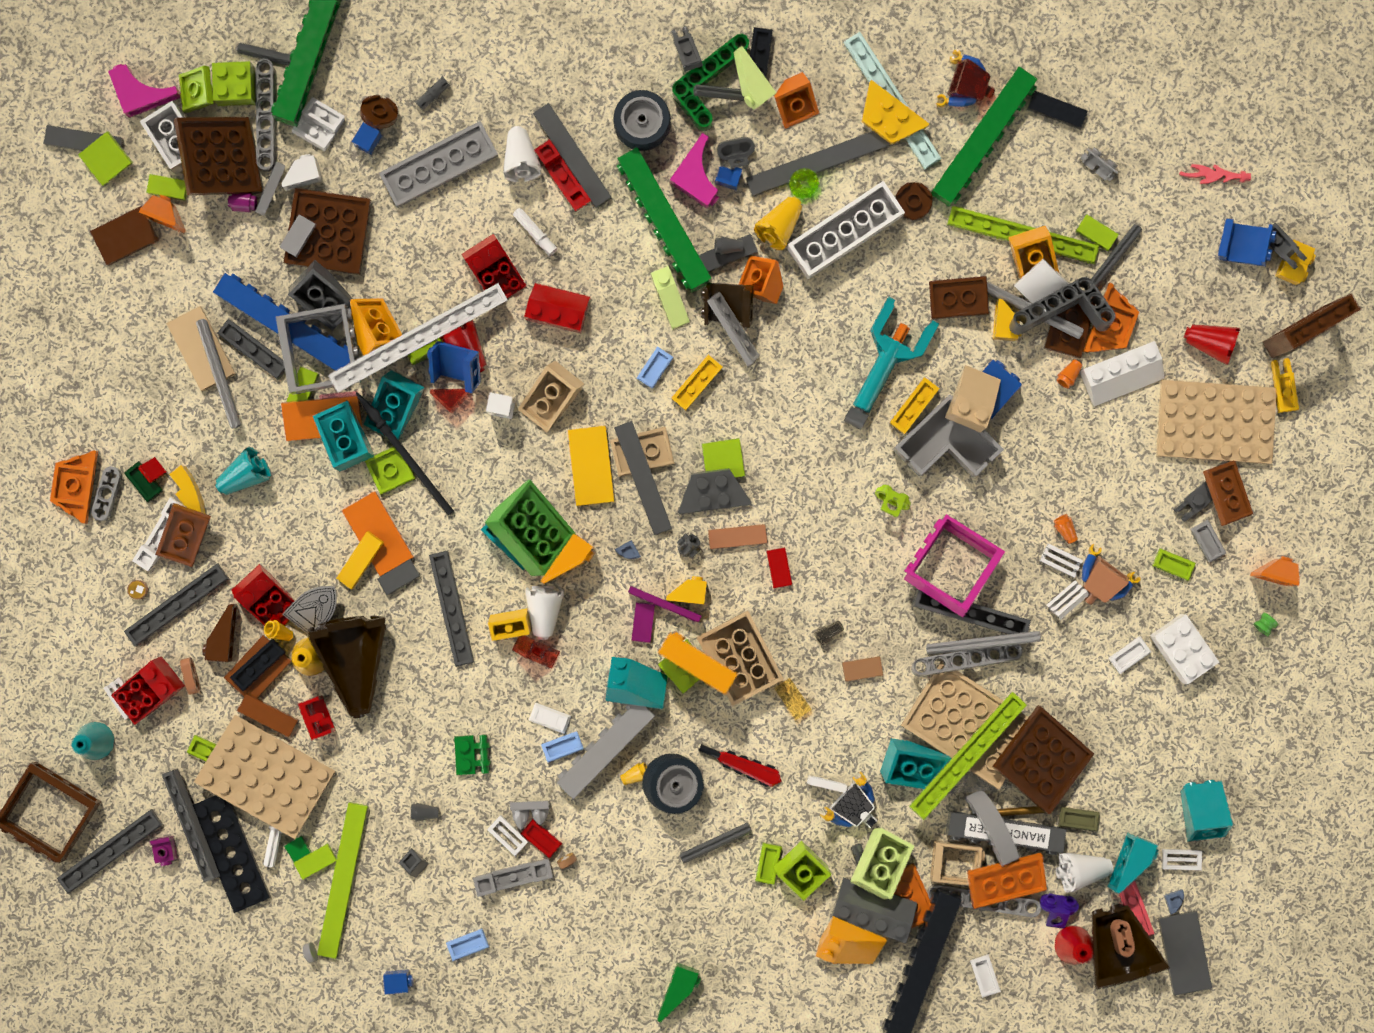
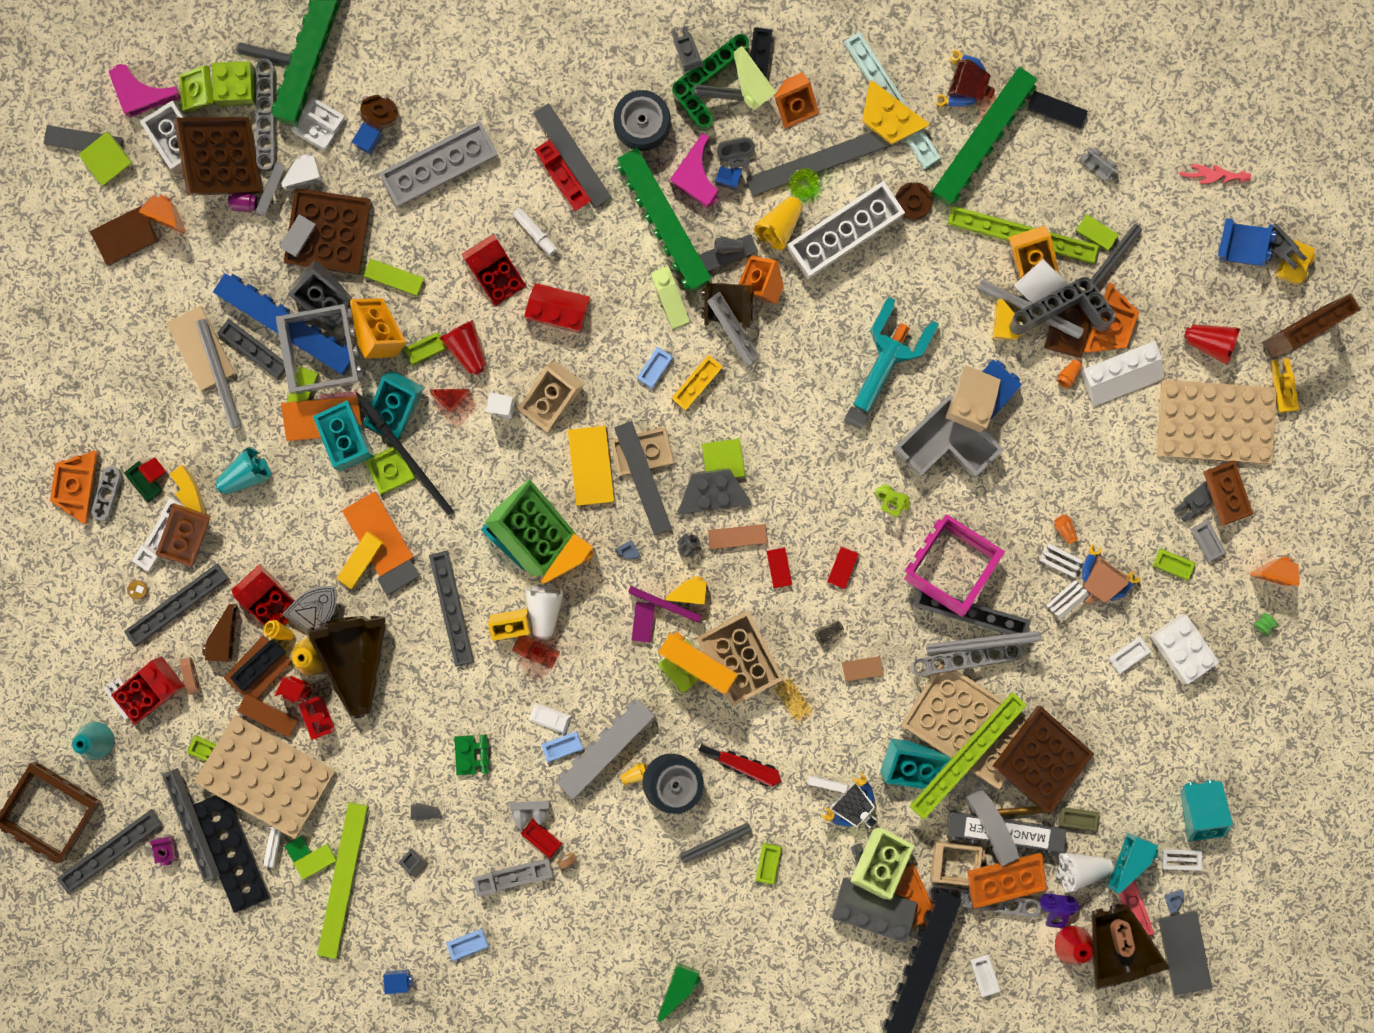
(166, 186): lime tile -> none
(294, 689): none -> red window
(310, 952): light grey tile -> none
(394, 277): none -> lime tile
(417, 338): white plate -> none
(432, 93): dark grey pin -> none
(454, 363): blue panel -> none
(511, 838): white tile -> none
(520, 156): white cone -> none
(635, 684): teal slope -> none
(802, 870): lime brick -> none
(842, 567): none -> red tile
(848, 944): light orange slope -> none
(914, 405): yellow plate -> none
(959, 297): reddish brown tile -> none

